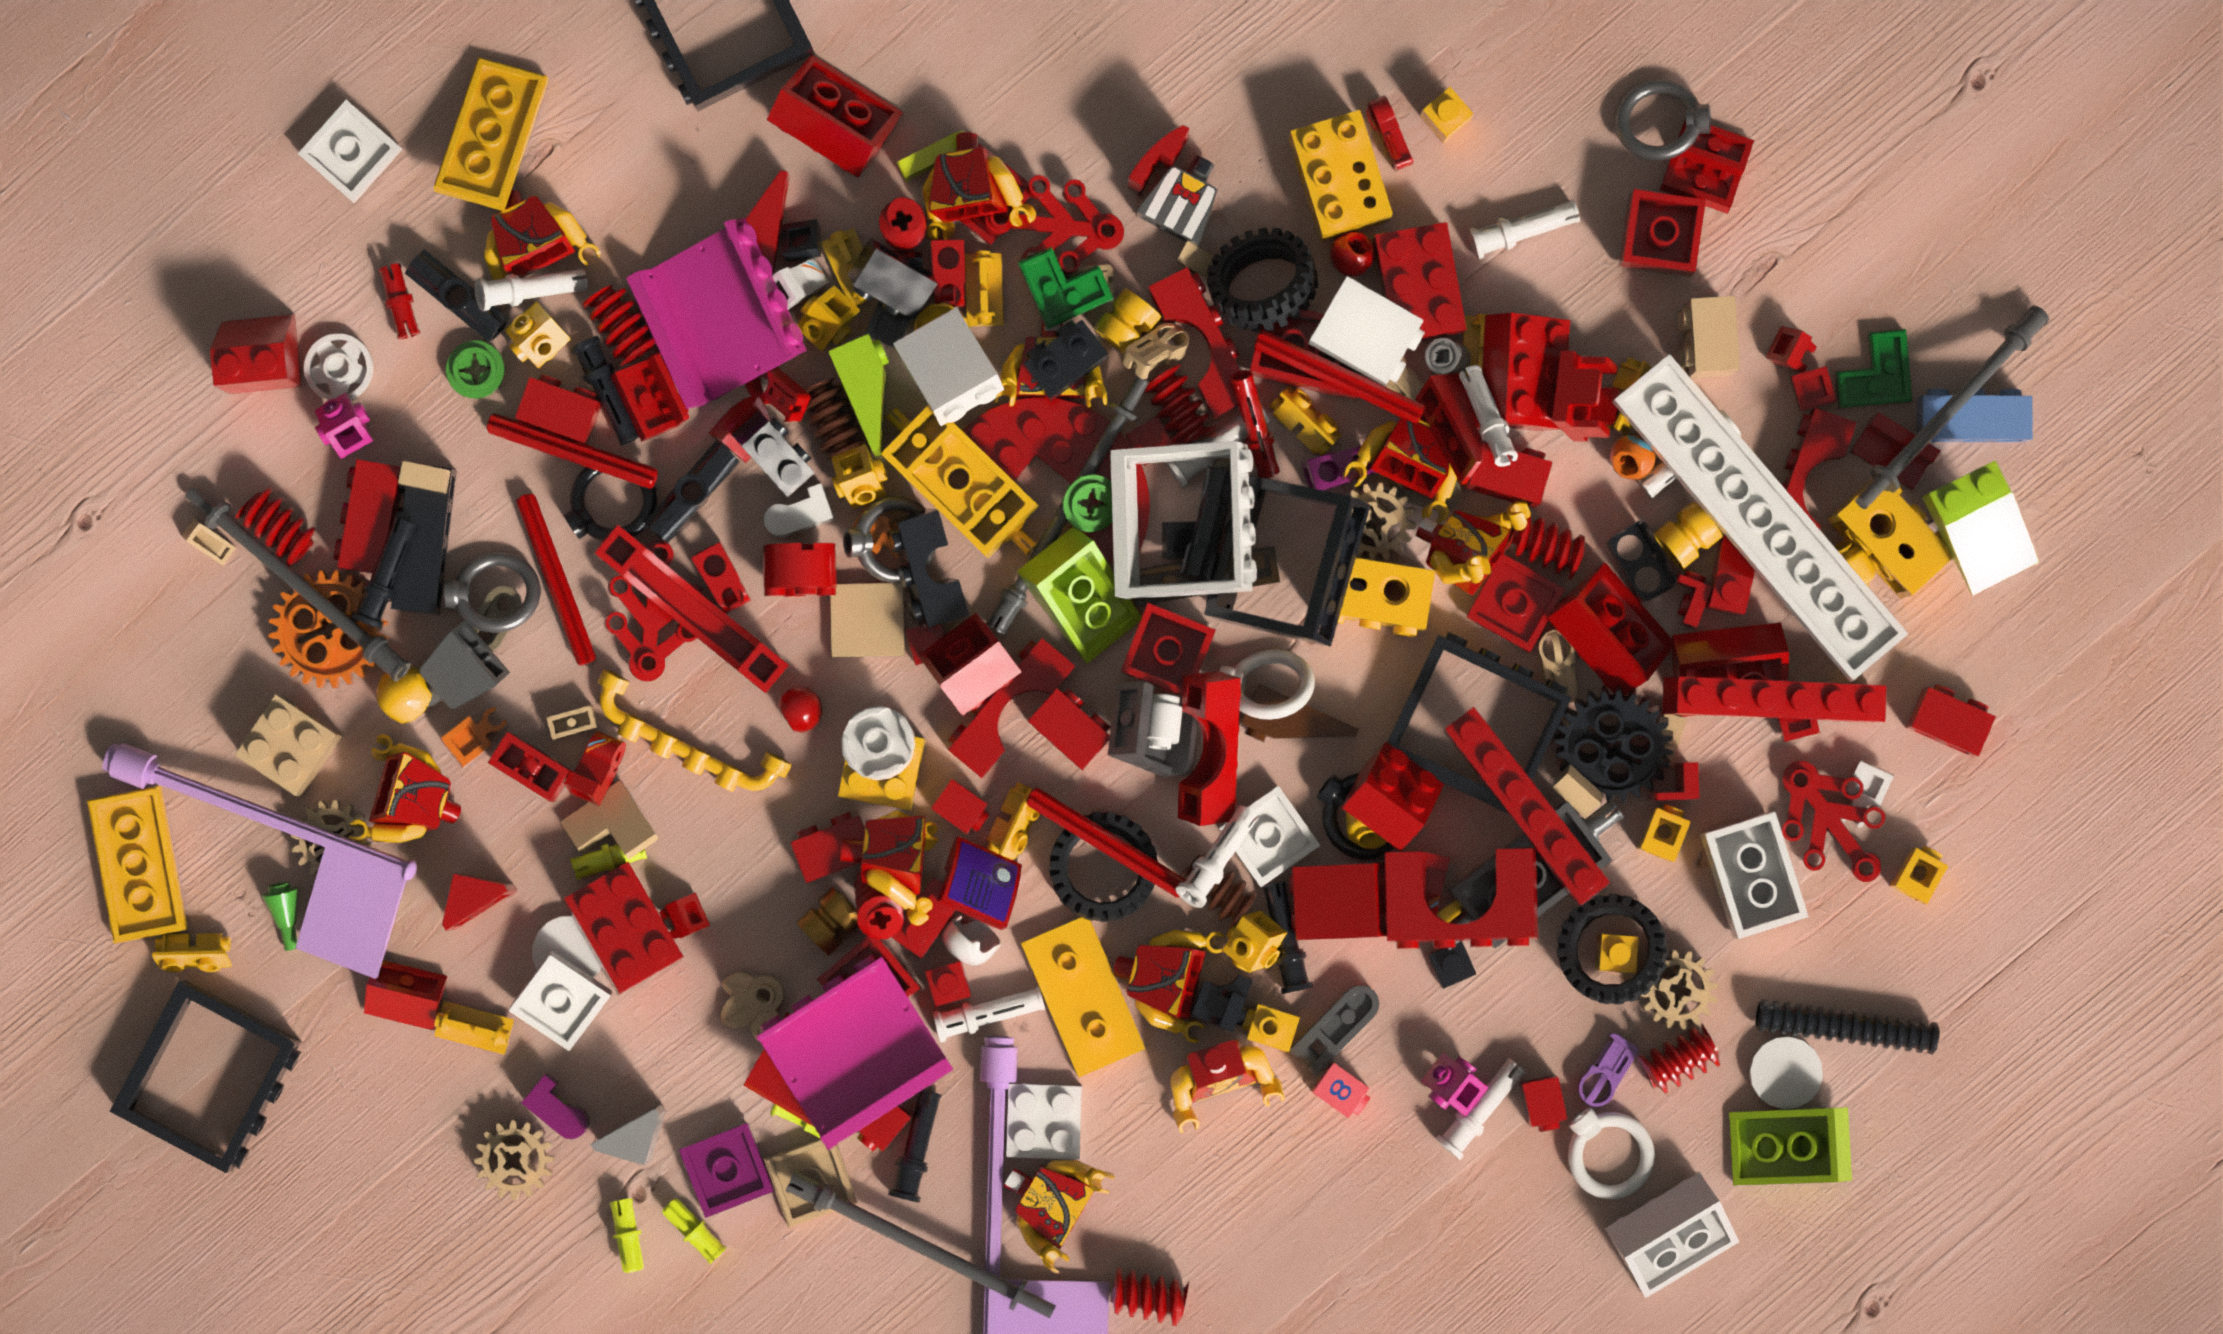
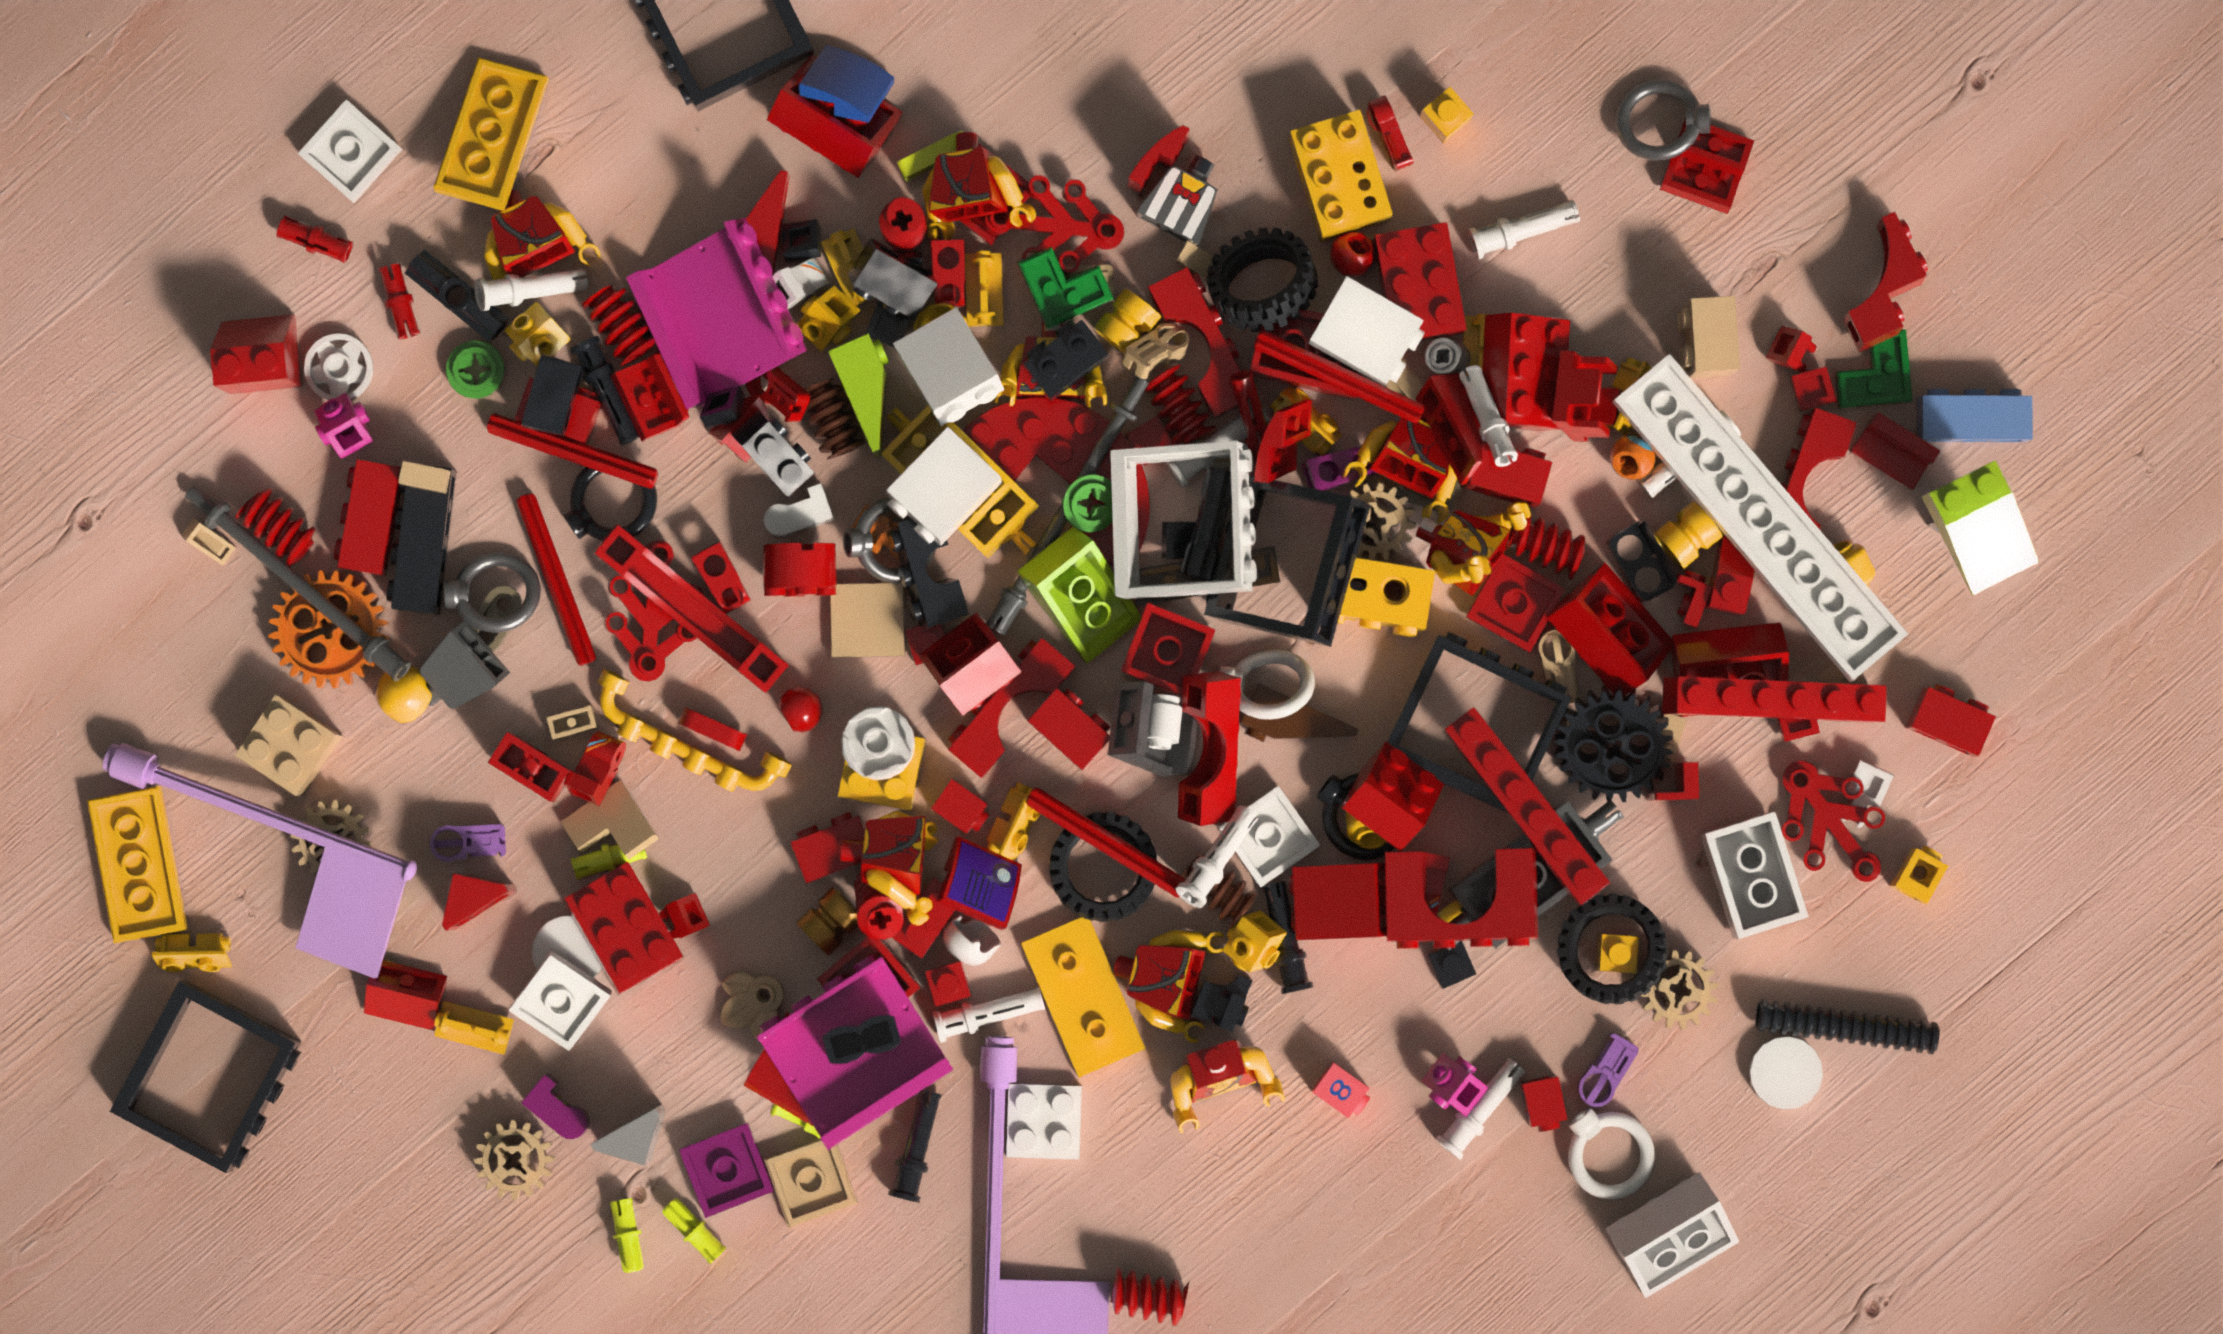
(282, 904): bright green cone -> none
(314, 239): none -> red pin
(379, 587): black pin -> none
(408, 796): torso -> none
(469, 739): orange plate -> none
(476, 840): none -> medium lavender piece
(552, 395): none -> black piece
(677, 511): black piece -> none
(712, 728): none -> red beam
(722, 406): none -> black plate
(825, 1198): dark grey bar -> none
(848, 82): none -> blue slope
(851, 1042): none -> black brick
(858, 476): yellow brick -> none
(884, 1129): red brick -> none
(942, 487): none -> white brick
(1053, 1203): torso -> none
(1271, 1027): yellow brick -> none
(1279, 444): none -> red slope
(1337, 1027): dark grey plate -> none
(1577, 791): tan piece -> none
(1662, 233): red brick -> none
(1670, 846): yellow brick -> none
(1679, 1059): red piece -> none
(1790, 1146): lime slope -> none
(1902, 270): none -> red arch
(1904, 551): yellow piece -> none
(2017, 338): dark grey bar -> none

